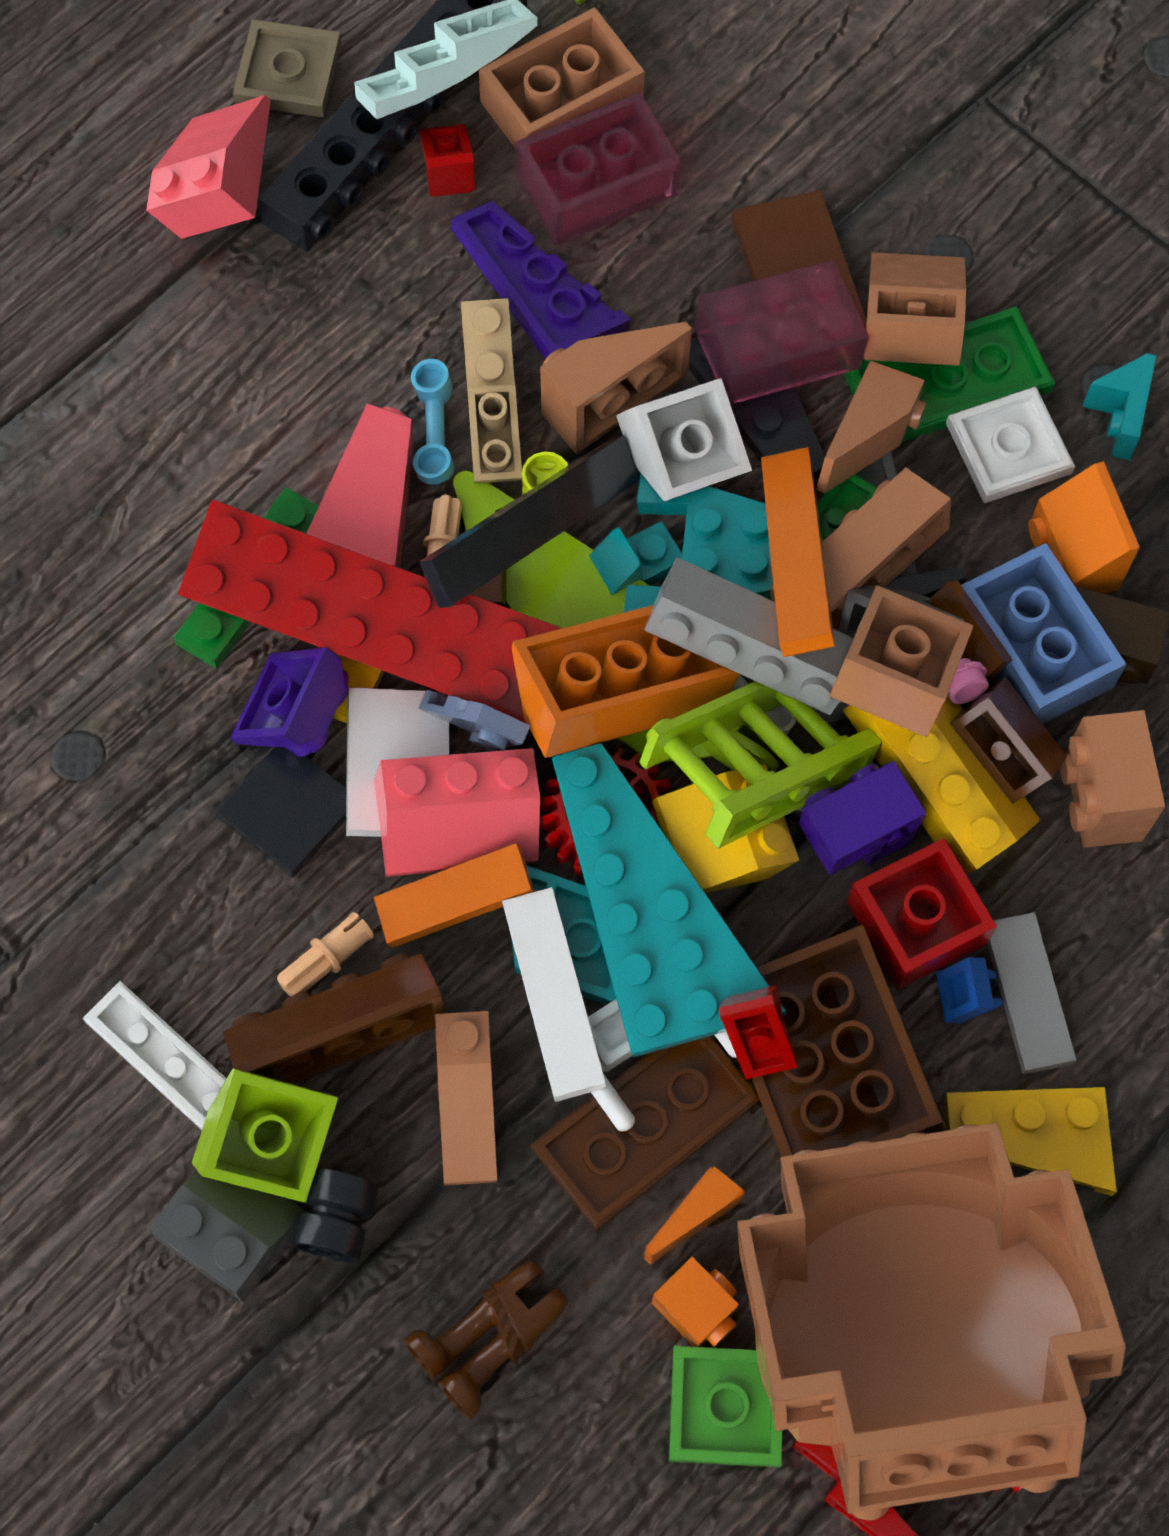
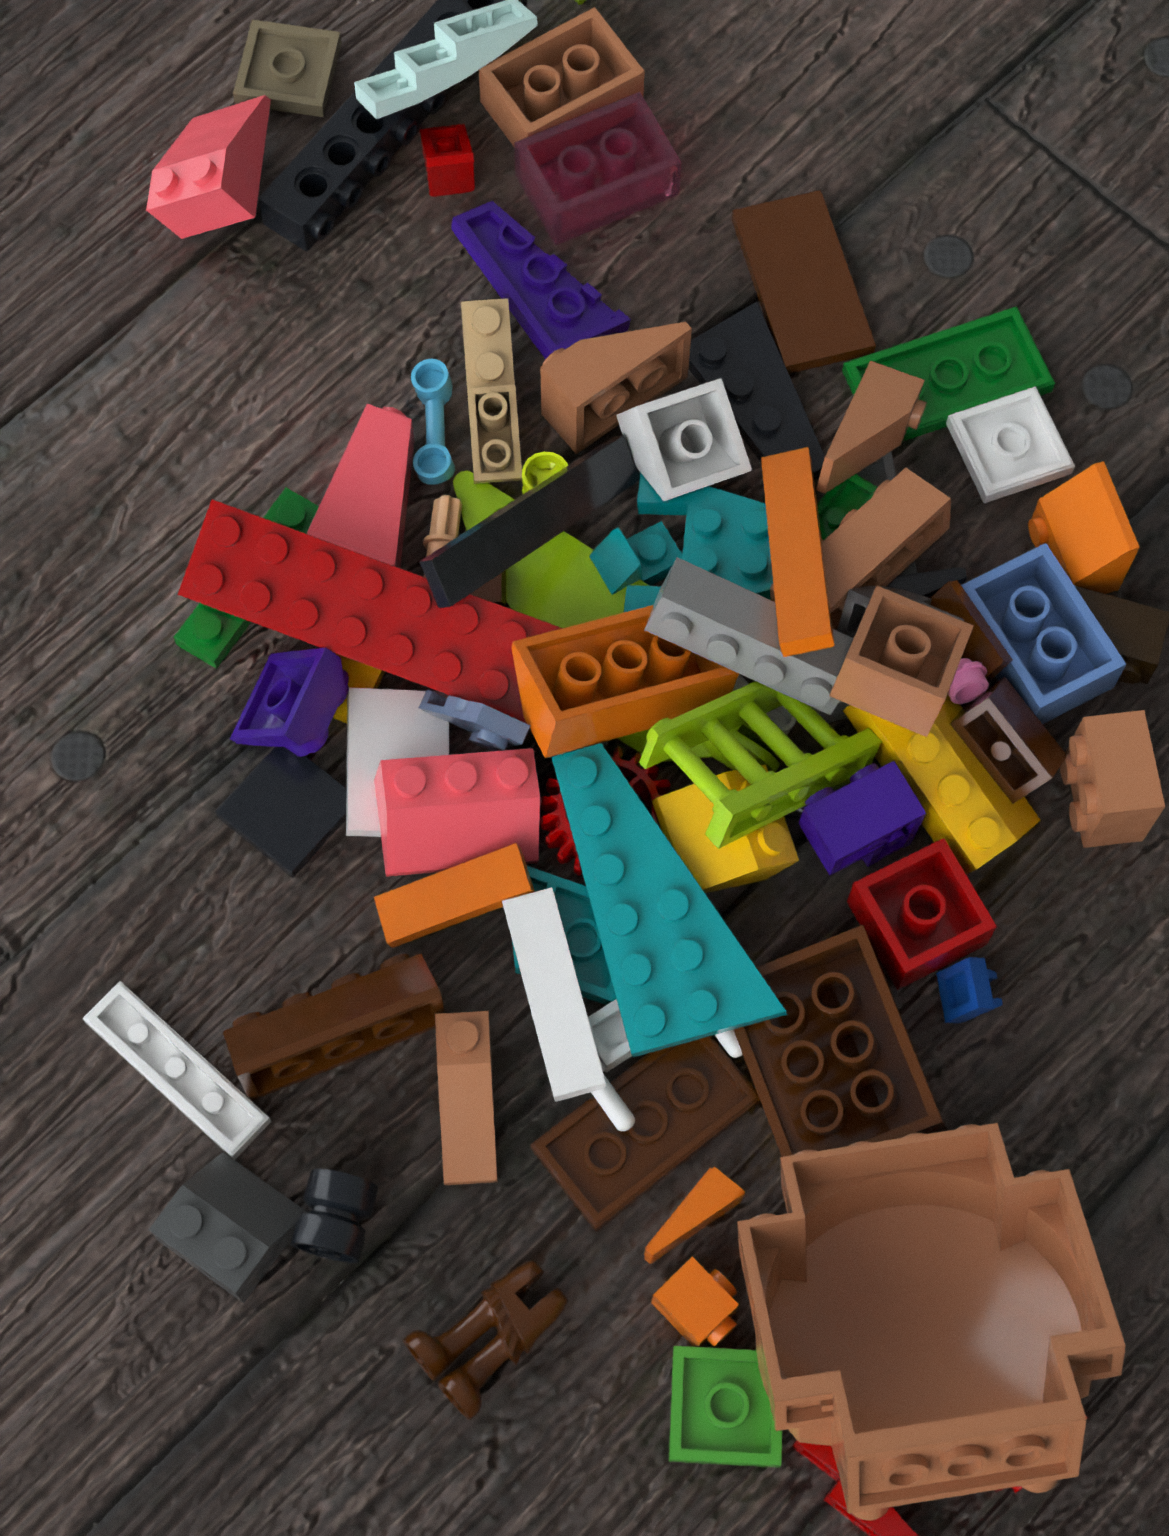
(264, 1135): lime slope -> none
(325, 955): light nougat axle -> none
(758, 1032): red slope -> none
(781, 331): clear pink brick -> none
(916, 308): nougat slope -> none
(1030, 995): light grey tile -> none
(1045, 1129): yellow wing -> none
(1124, 396): teal slope -> none

